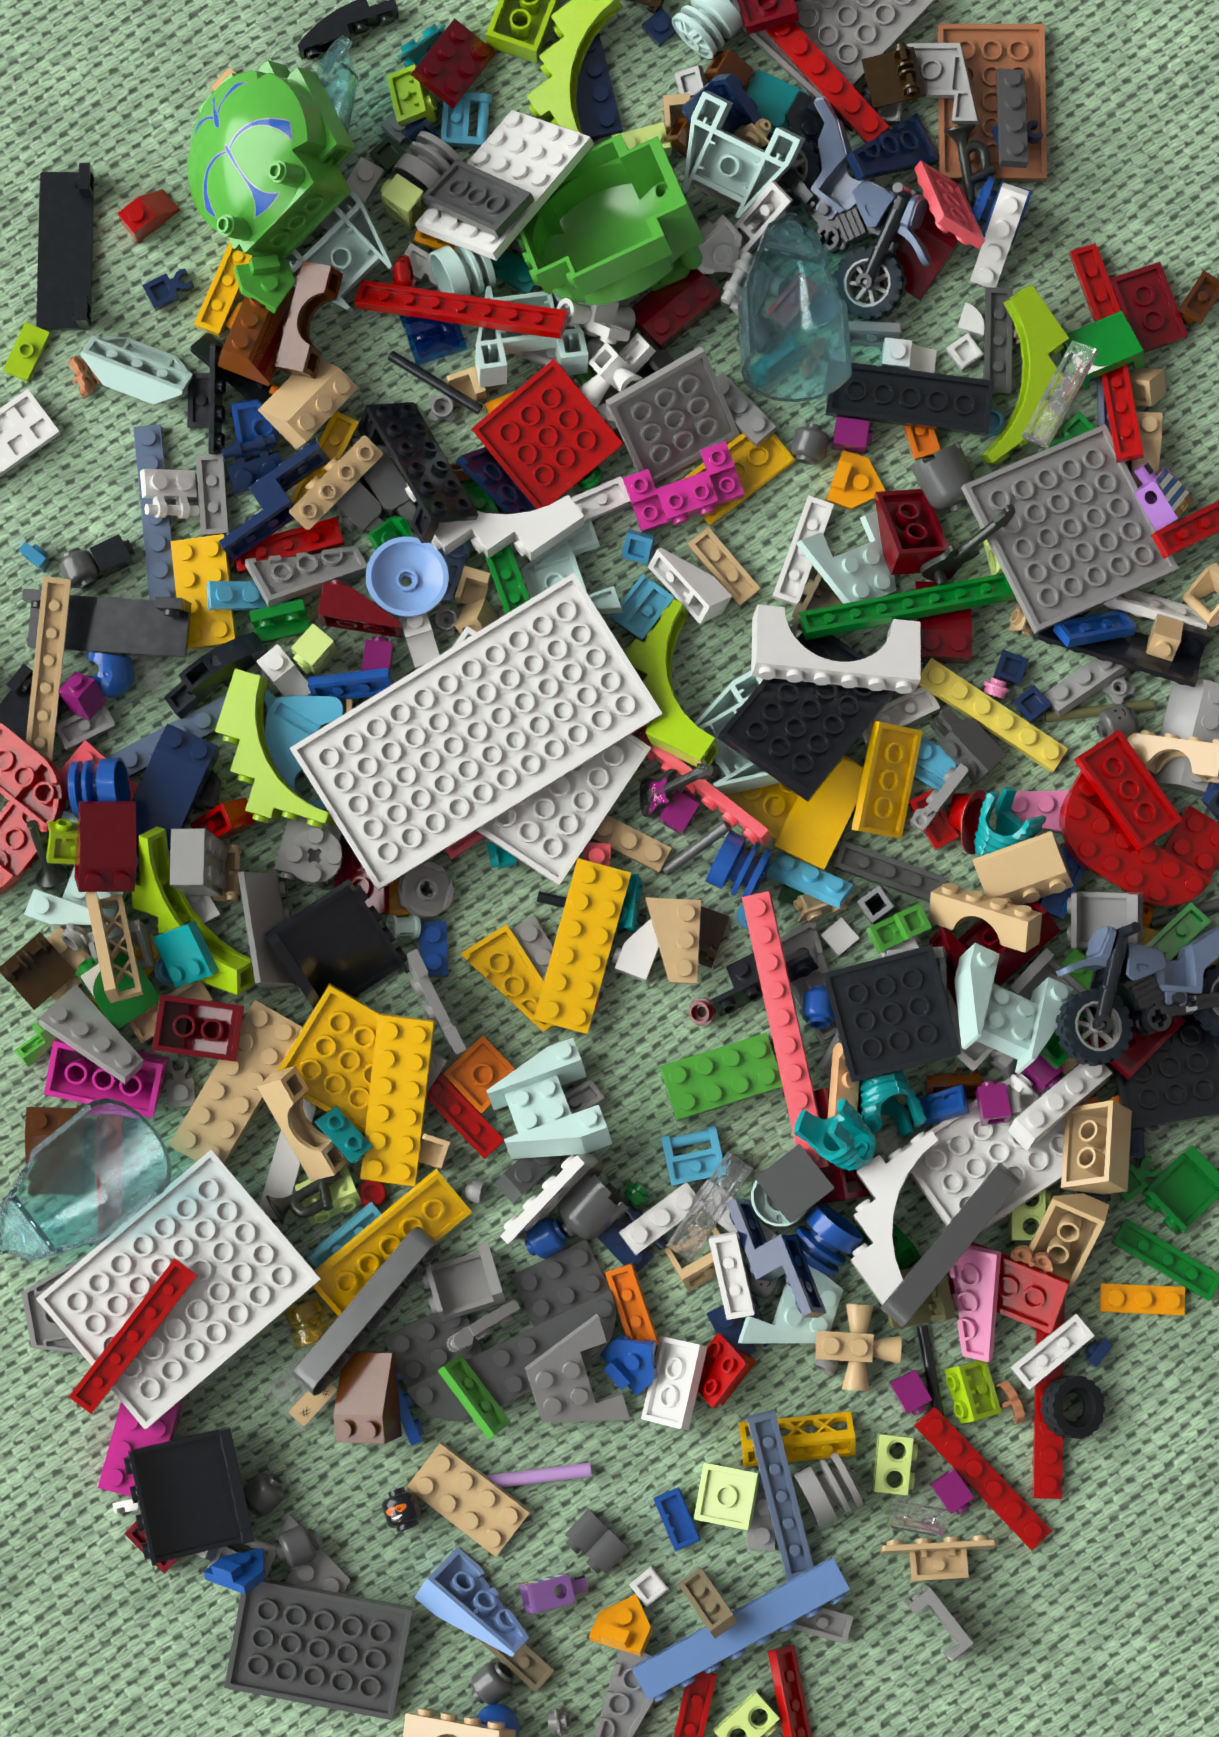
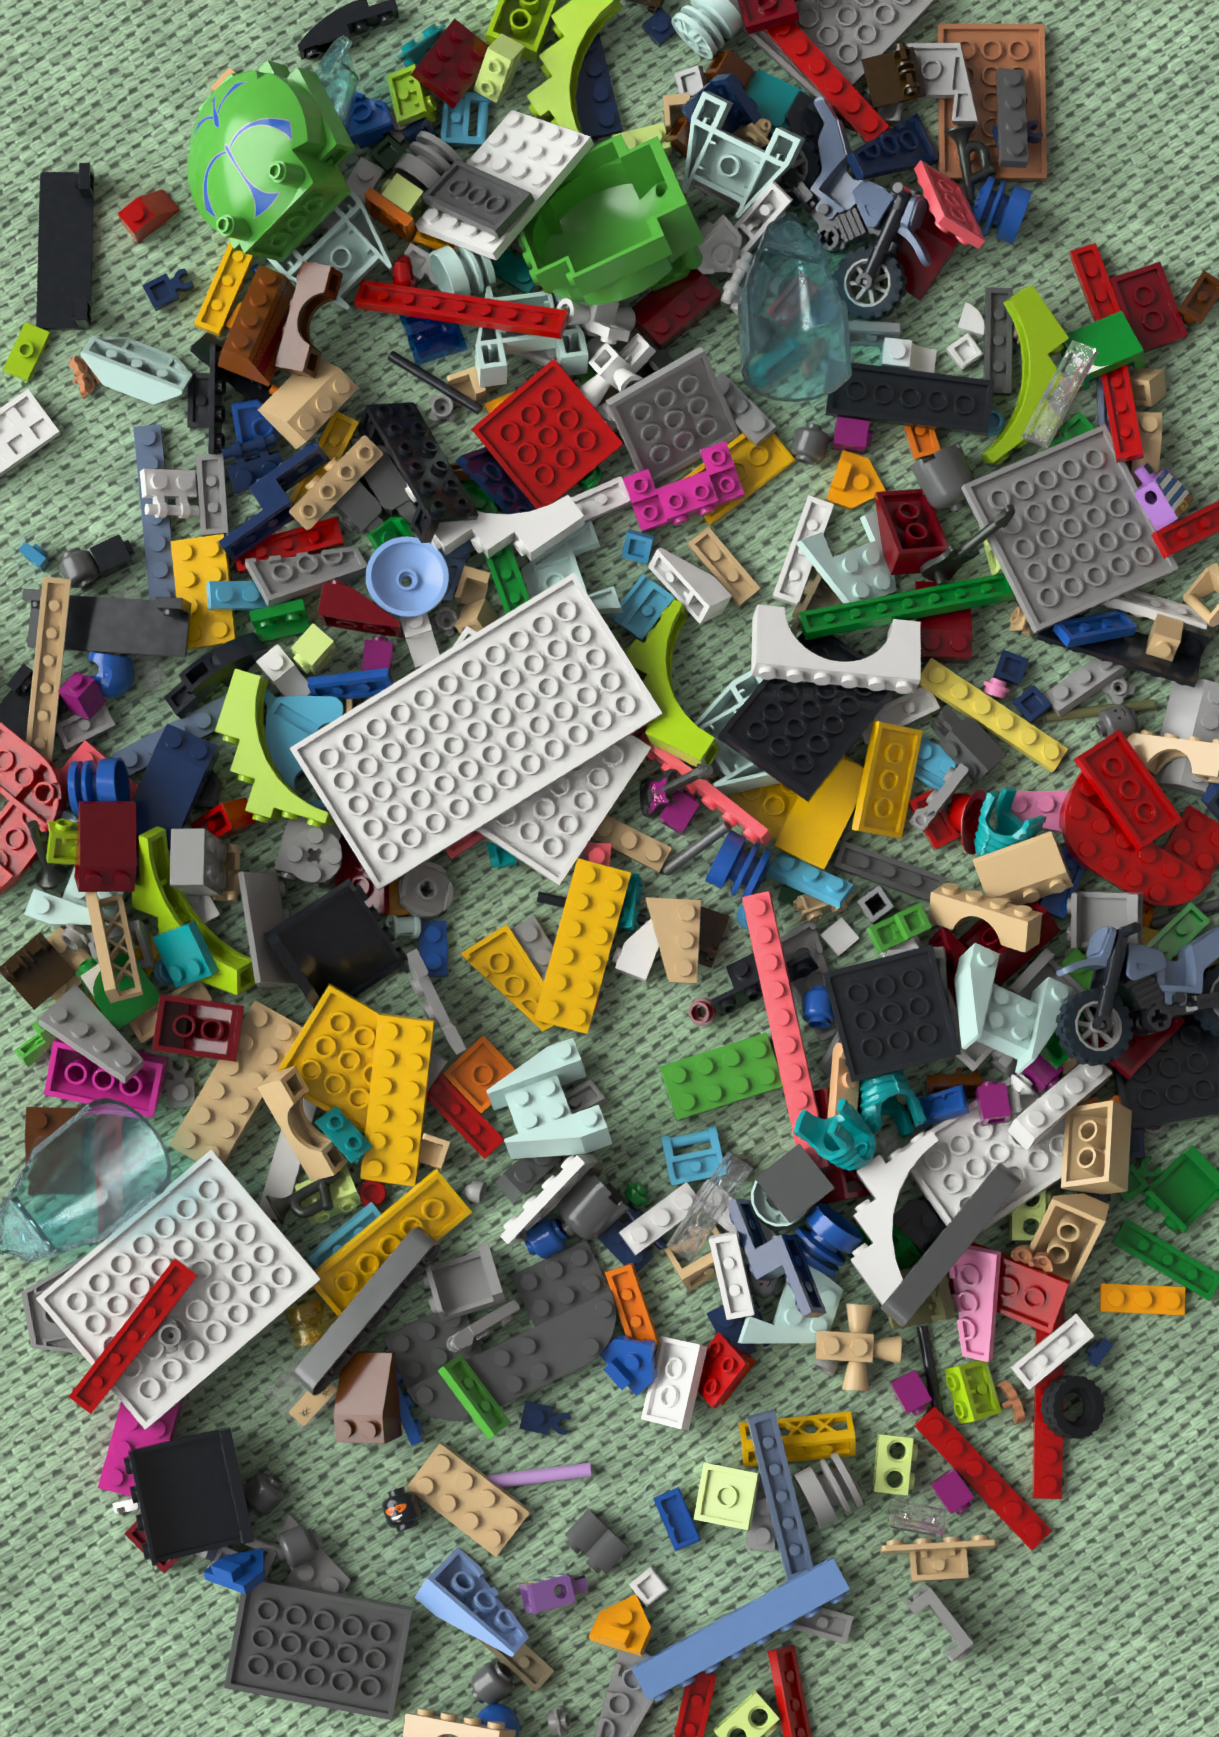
(171, 1343): none -> light grey plate
(265, 280): bright green plate -> none
(369, 121): none -> blue plate
(390, 215): none -> orange tile
(498, 68): none -> yellowish green brick
(538, 1418): none -> dark blue plate
(562, 1384): light grey wing -> none
(708, 1603): dark tan plate -> none
(919, 1223): none -> black plate
(999, 235): white plate -> none

